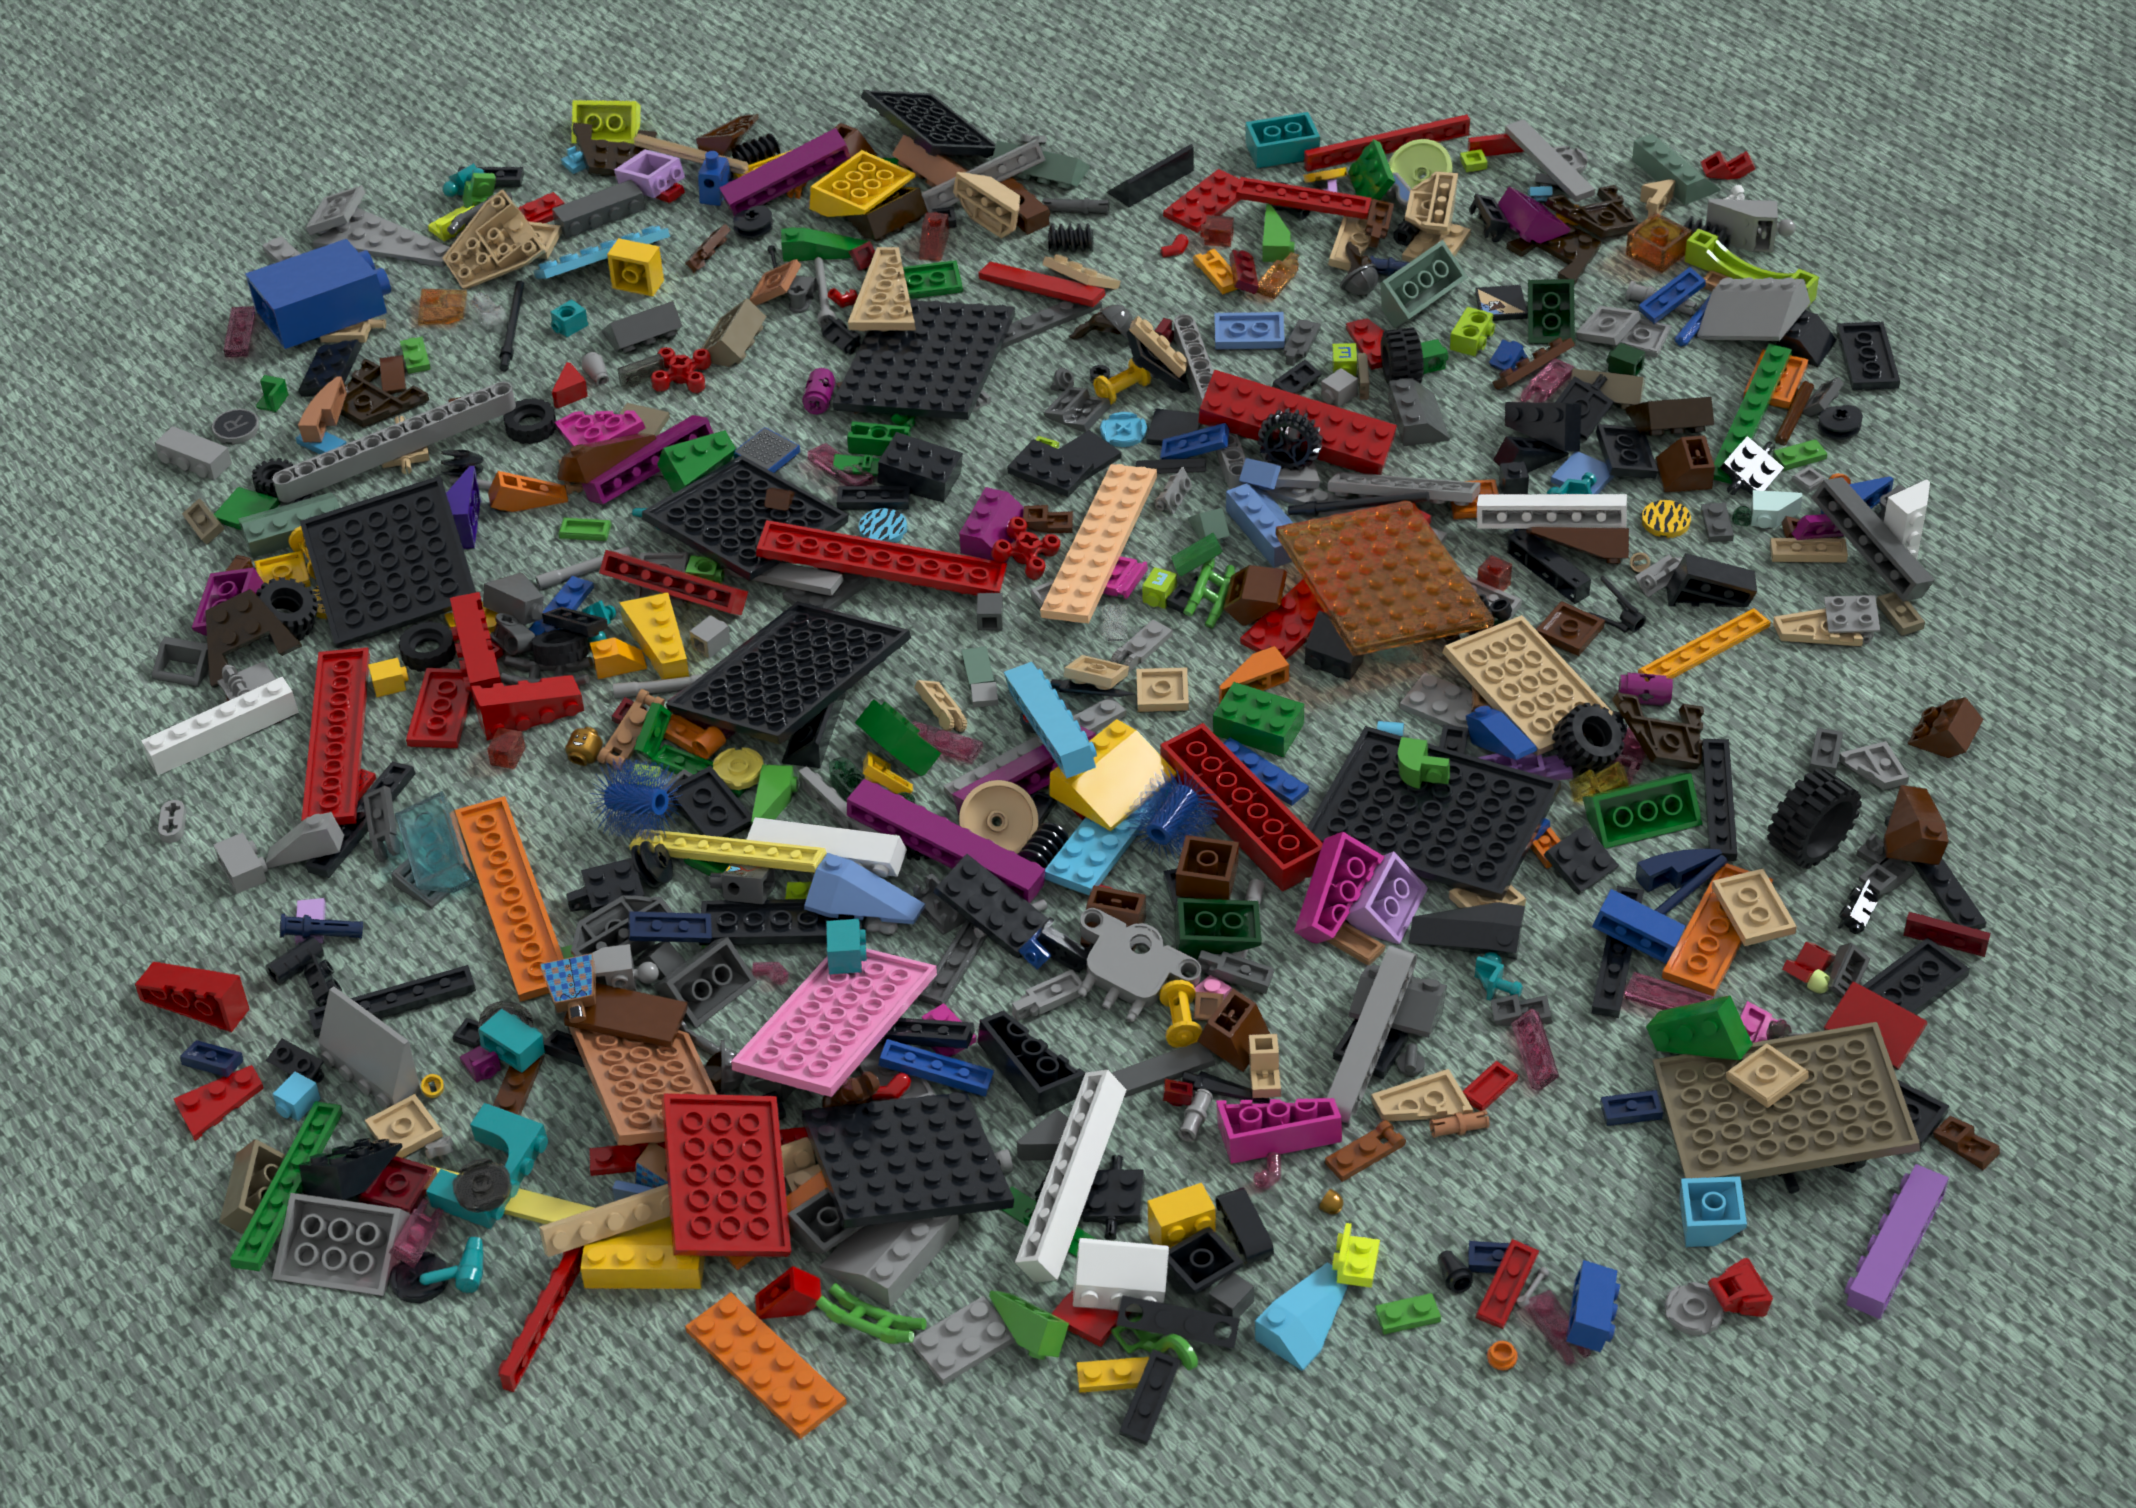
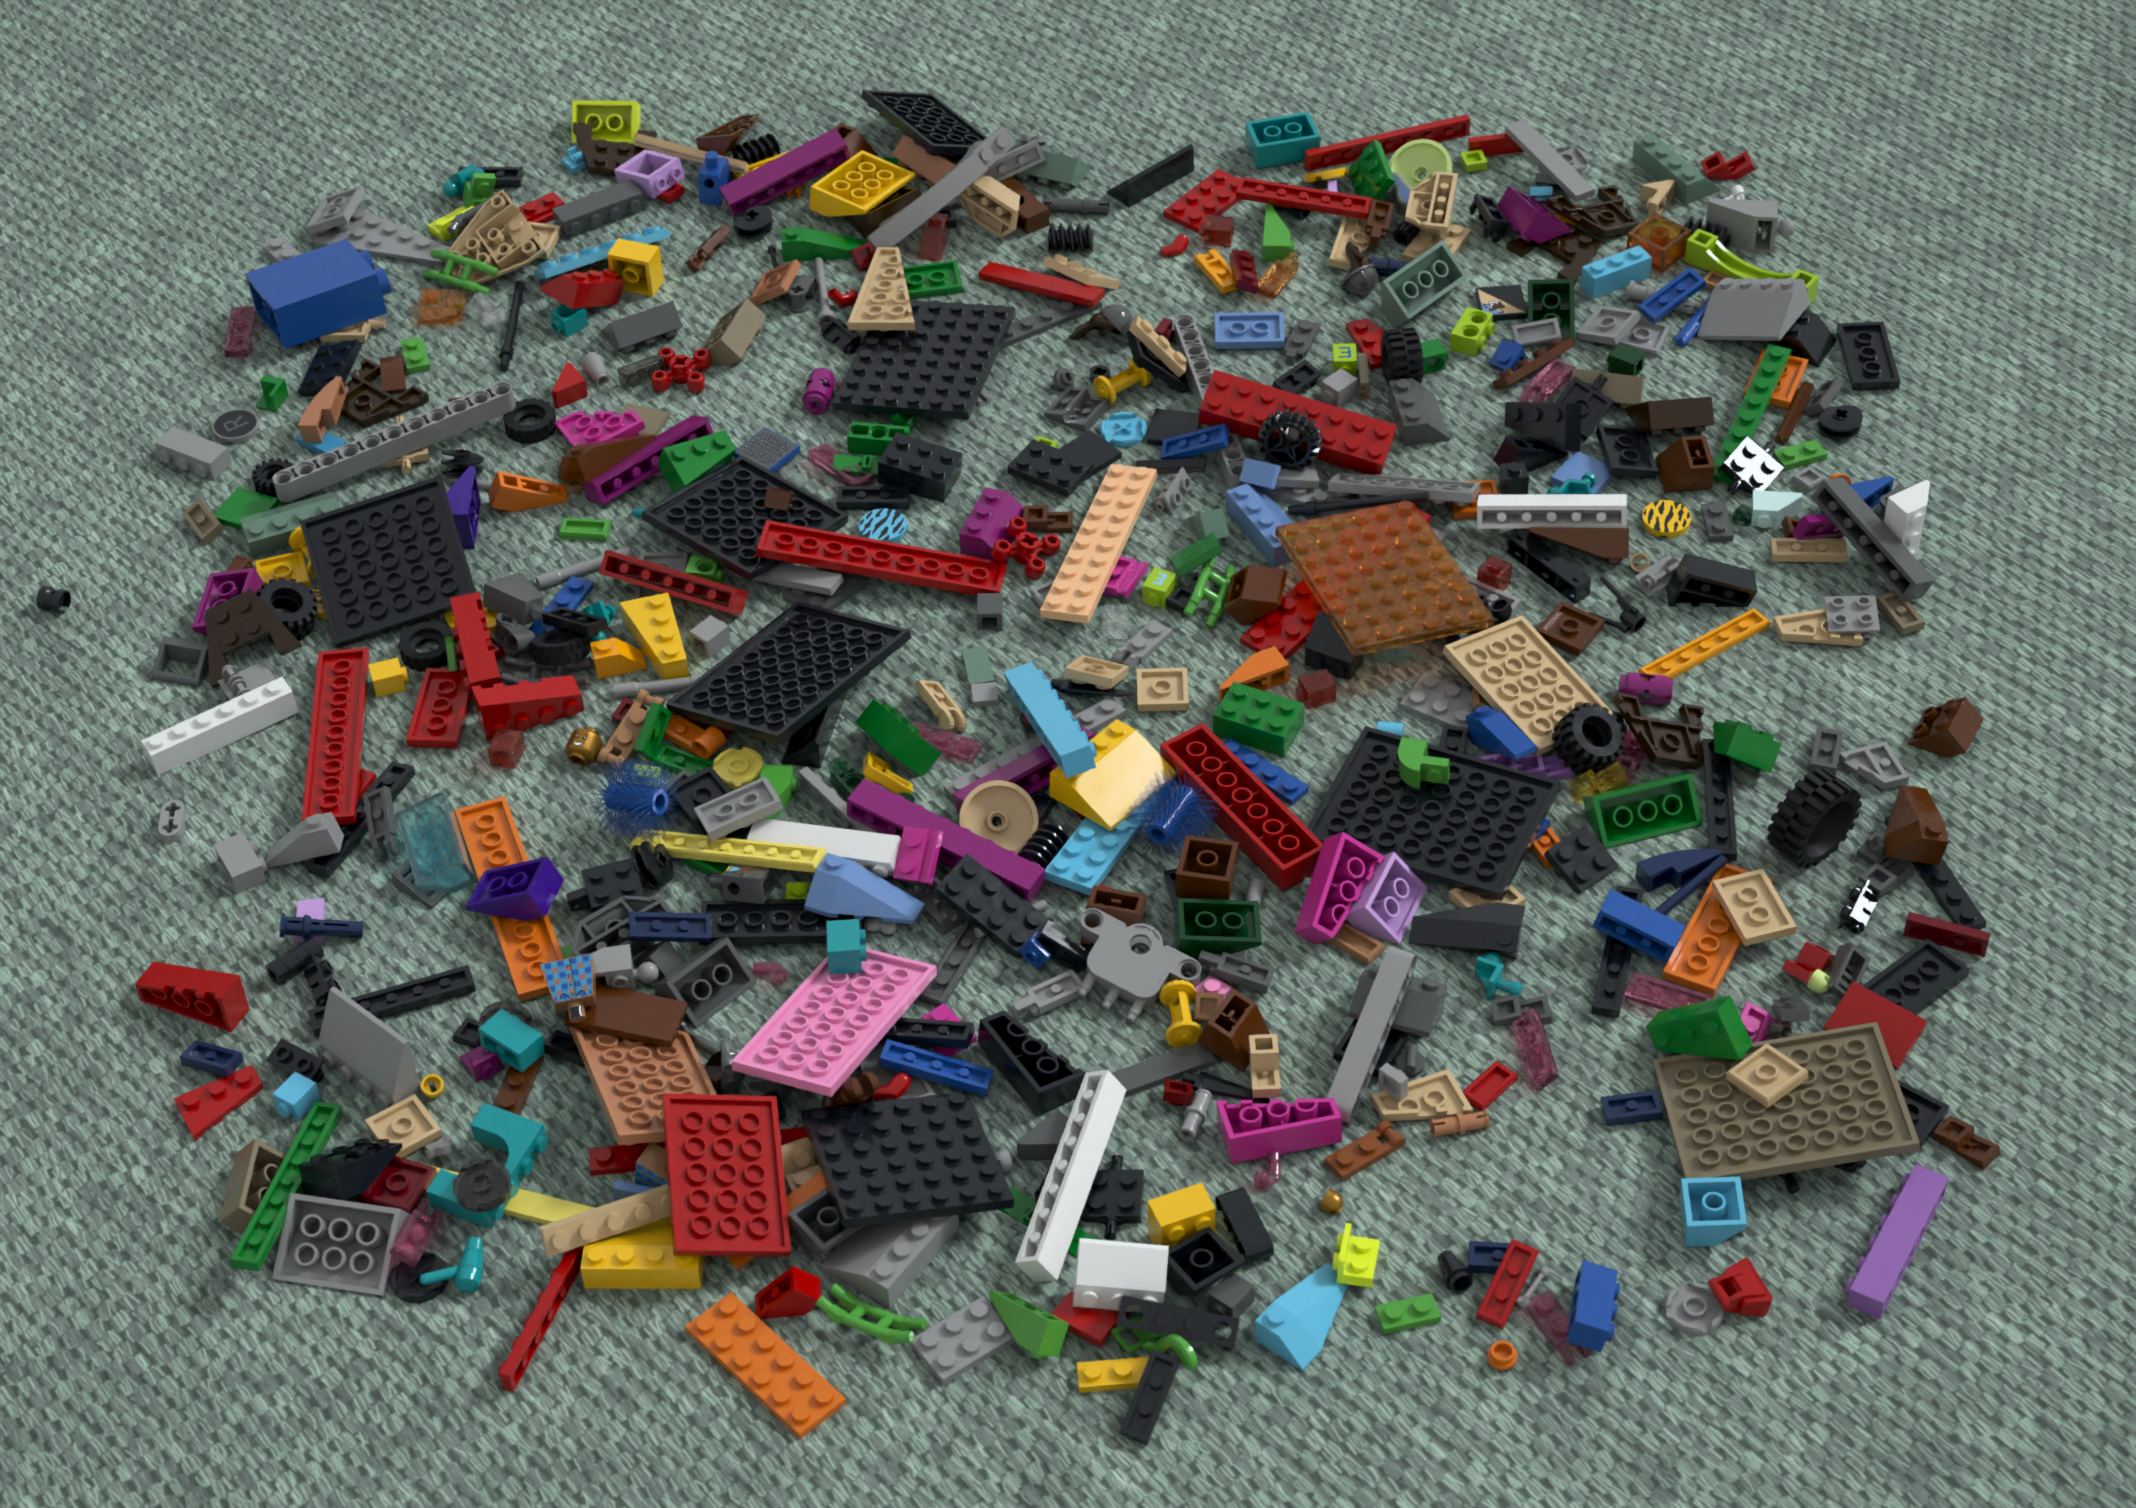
(53, 599): none -> black wheel
(451, 653): none -> bright green piece
(463, 281): none -> bright green piece
(517, 890): none -> dark purple slope
(586, 289): none -> red slope
(738, 808): none -> light grey plate
(918, 855): none -> dark pink plate
(969, 168): none -> light grey slope
(1316, 689): none -> clear red brick
(1393, 1082): none -> light grey plate
(1536, 332): none -> light grey tile
(1616, 271): none -> medium azure brick
(1745, 745): none -> green slope
(1790, 1008): none -> dark grey plate

